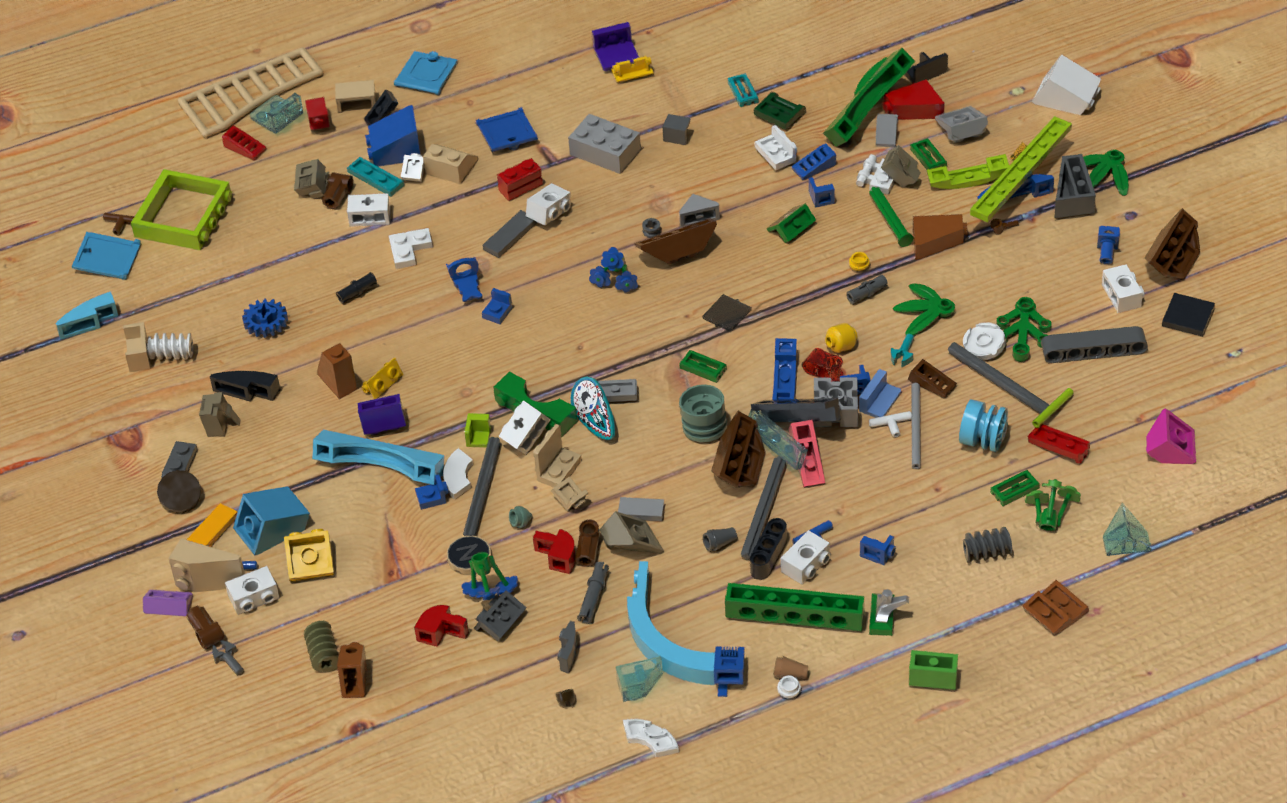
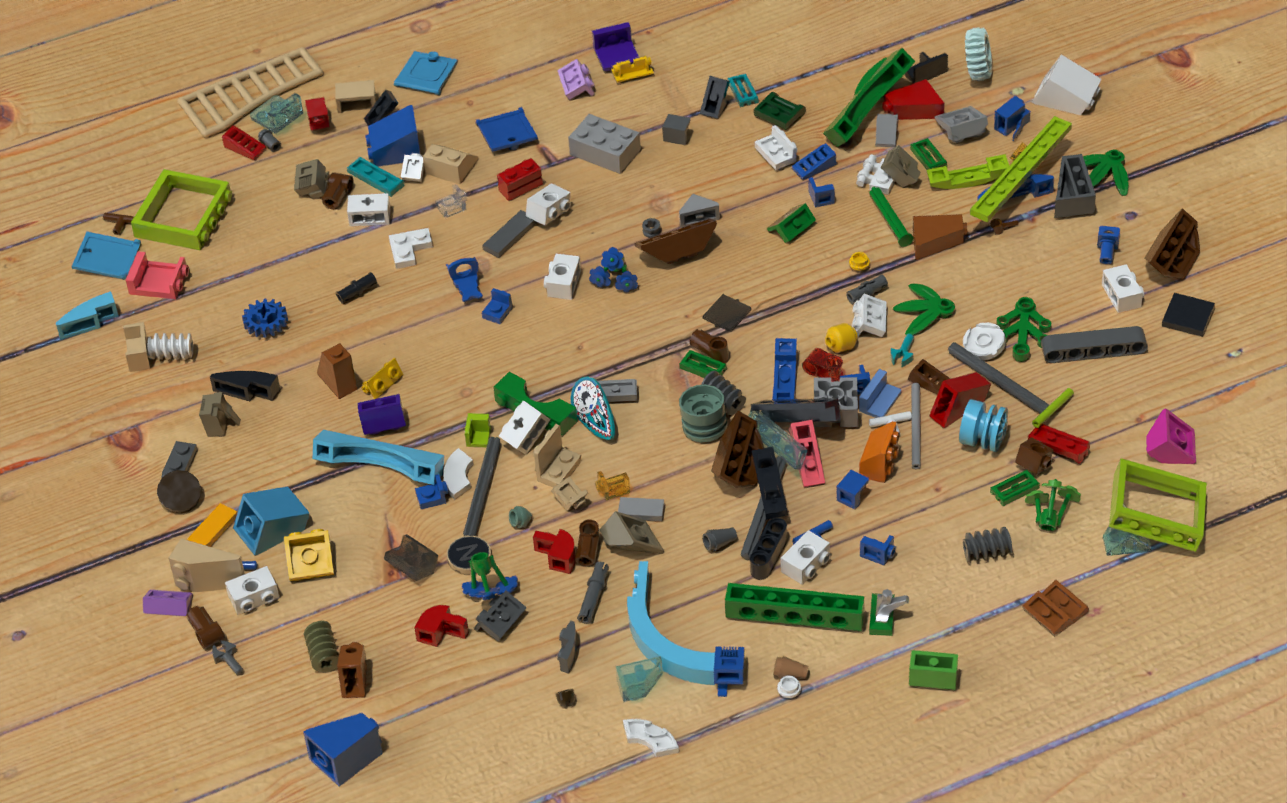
(156, 278): none -> coral panel
(266, 137): none -> dark grey pin
(343, 746): none -> blue slope
(412, 558): none -> clear smoke bracket
(452, 203): none -> clear bracket
(562, 276): none -> white brick
(575, 79): none -> lavender bracket
(613, 486): none -> clear yellow bracket
(712, 346): none -> reddish brown piece
(714, 98): none -> black slope
(733, 397): none -> dark grey piece
(769, 483): none -> black hinge
(850, 487): none -> blue panel
(870, 315): none -> white bracket
(880, 452): none -> orange slope
(955, 395): none -> red slope
(978, 54): none -> light aqua gear
(1011, 116): none -> blue piece
(1034, 456): none -> reddish brown brick
(1153, 526): none -> lime window

